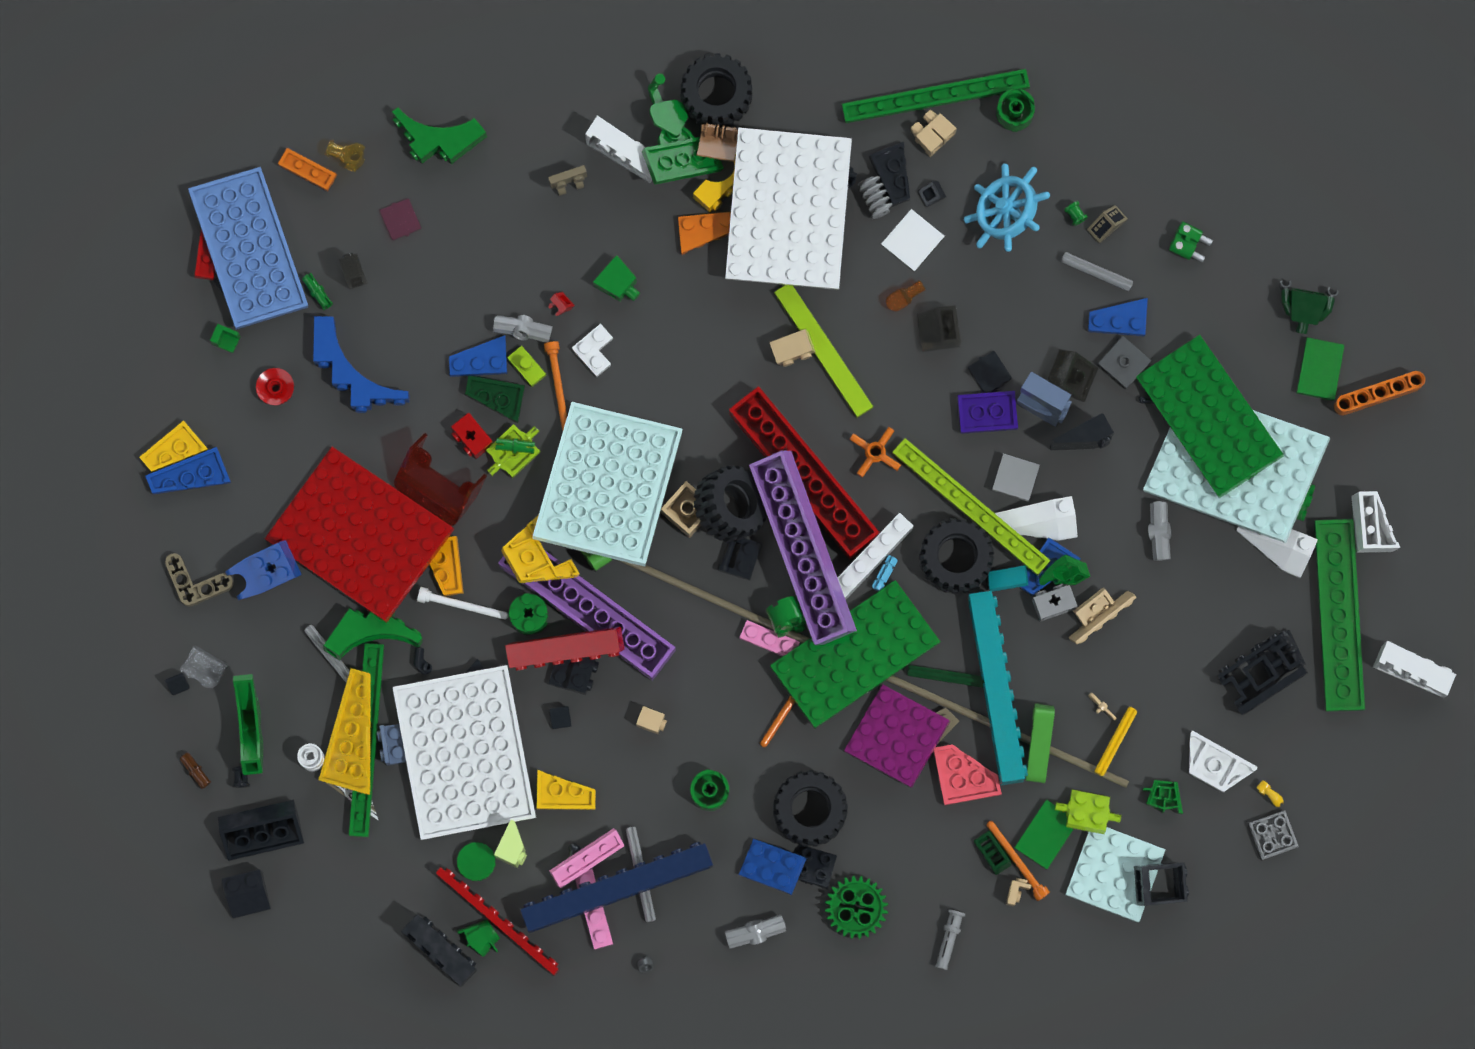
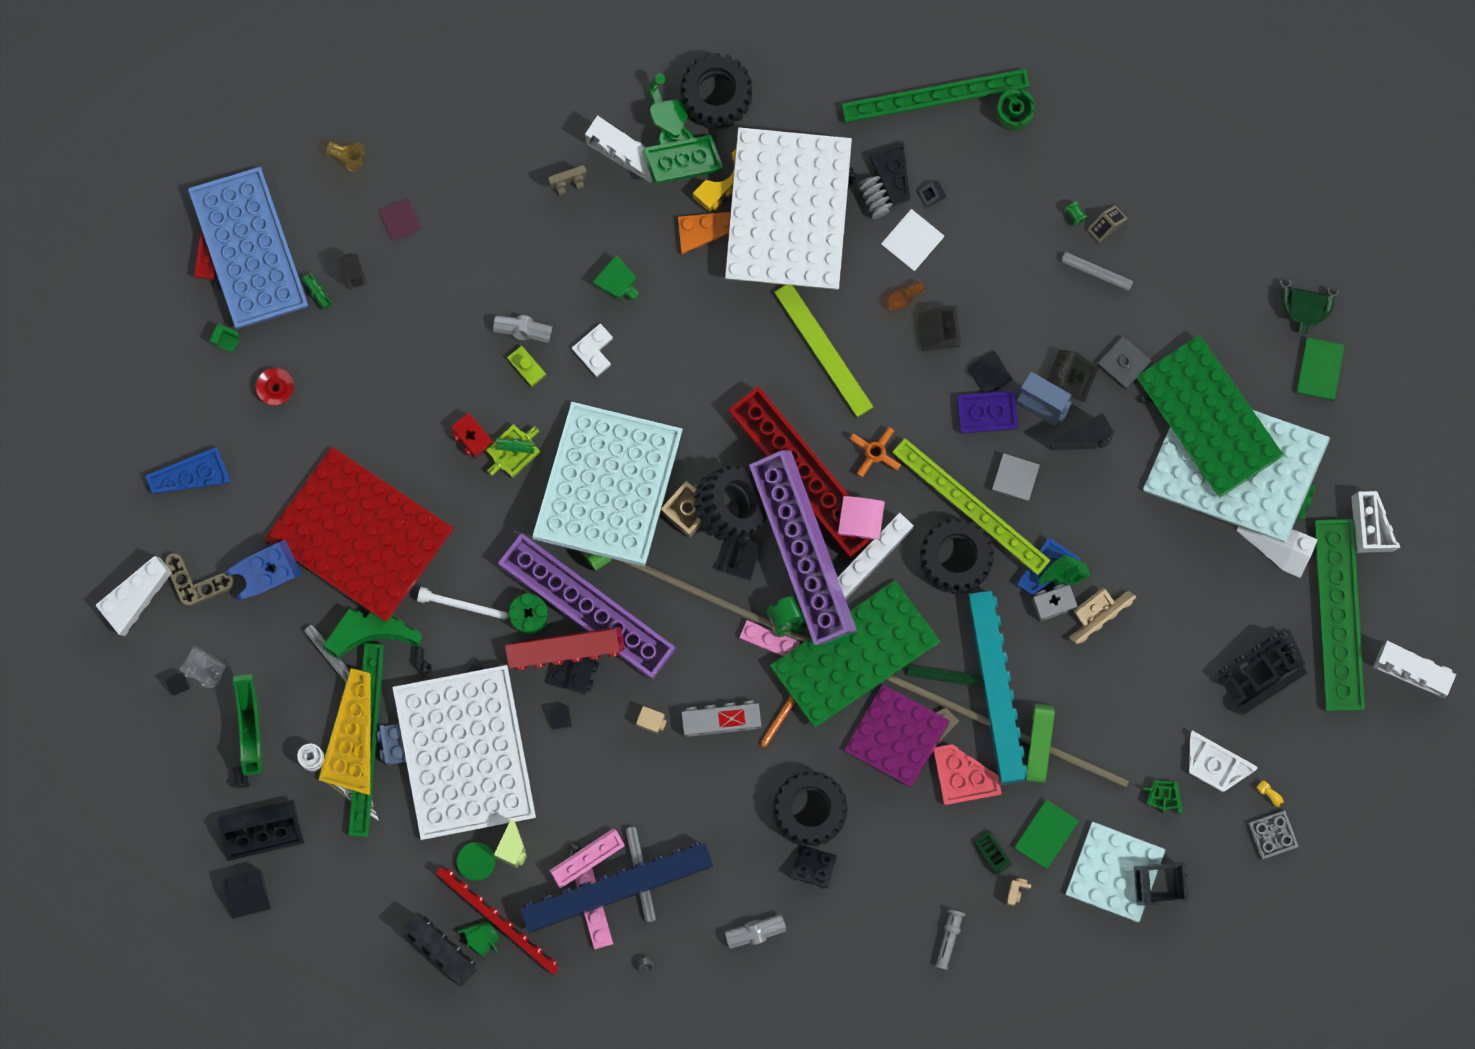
(133, 595): none -> white wedge
(172, 448): yellow wing -> none
(195, 770): reddish brown axle -> none
(307, 169): orange plate -> none
(344, 376): blue arch -> none
(428, 140): green arch -> none
(431, 488): clear red windscreen -> none
(447, 568): light orange wing -> none
(483, 359): blue wing -> none
(497, 395): dark green wing -> none
(530, 560): yellow wing -> none
(552, 351): orange piece -> none
(562, 302): red tile -> none
(563, 794): yellow wing -> none
(699, 786): green brick -> none
(718, 142): medium nougat hinge -> none
(721, 720): none -> light grey brick
(772, 866): blue plate -> none
(792, 348): tan brick -> none
(854, 925): green gear -> none
(861, 517): none -> bright pink slope
(884, 573): medium azure axle -> none
(934, 134): tan hips -> none
(1006, 207): medium azure piece -> none
(1008, 578): teal tile -> none
(1039, 890): orange piece -> none
(1044, 520): white wedge -> none
(1088, 812): lime plate -> none
(1102, 706): tan piece -> none
(1115, 741): yellow axle -> none
(1120, 319): blue wing -> none
(1159, 531): light grey piece -> none
(1186, 240): green piece -> none
(1385, 386): orange beam -> none

